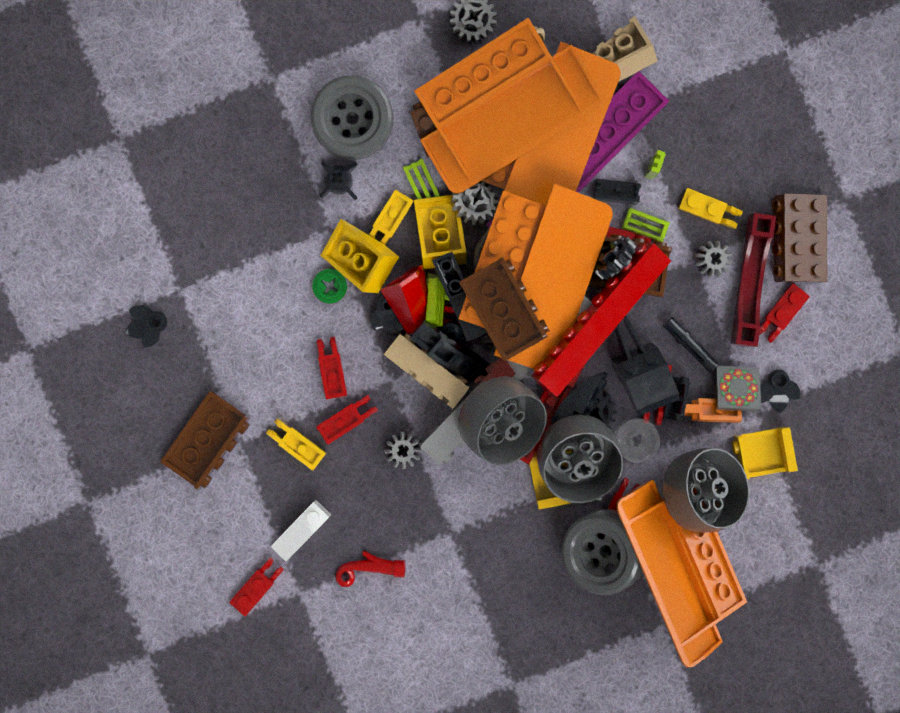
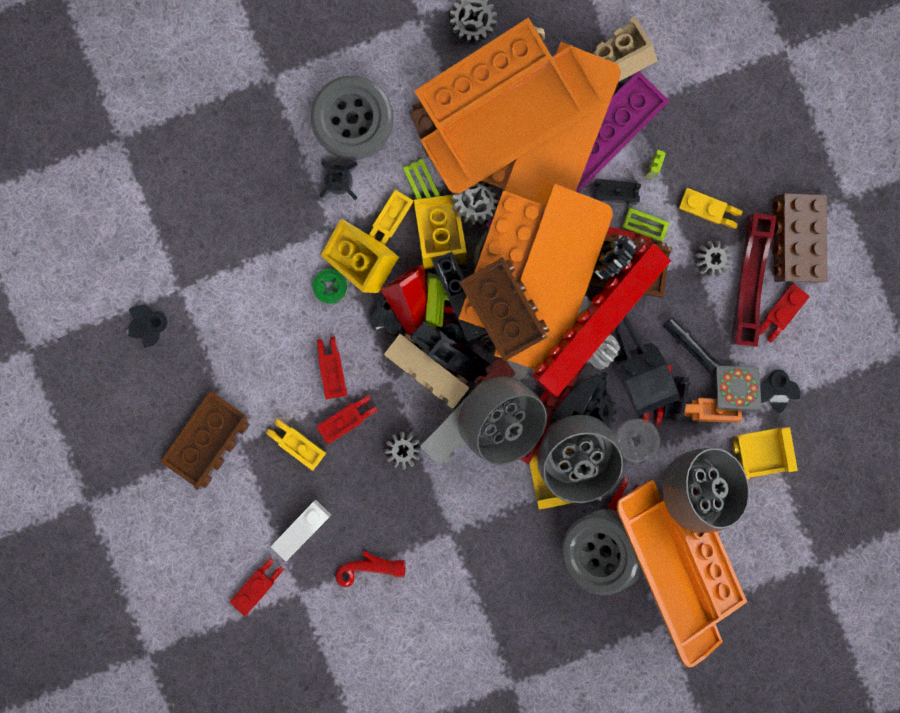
(604, 354): none -> light grey gear

